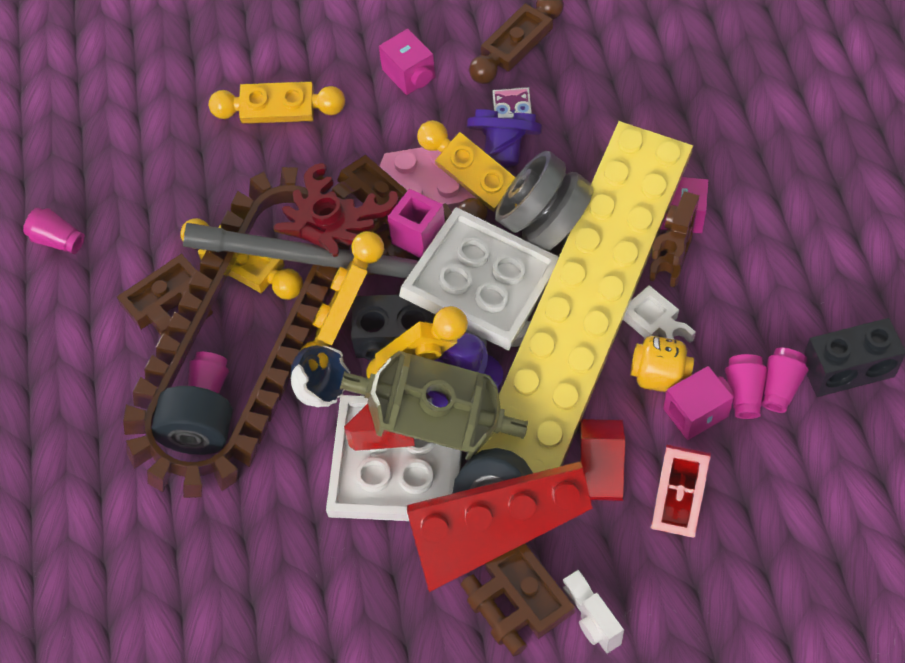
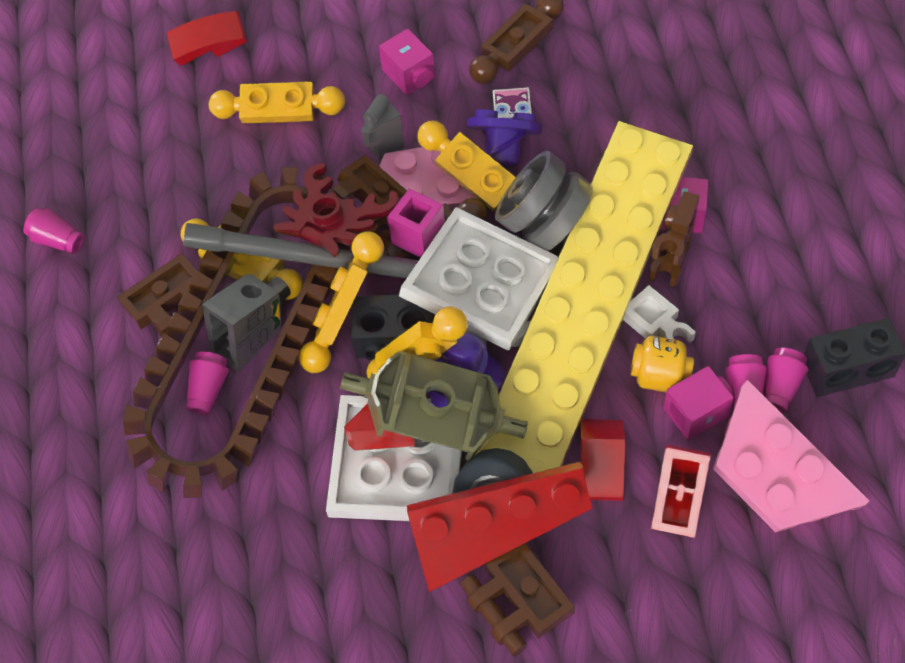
(192, 420): black wheel -> none
(210, 33): none -> red slope
(244, 318): none -> flat silver torso
(320, 386): dark blue hair -> none
(382, 127): none -> dark grey piece
(597, 619): white plate -> none
(779, 467): none -> bright pink wing

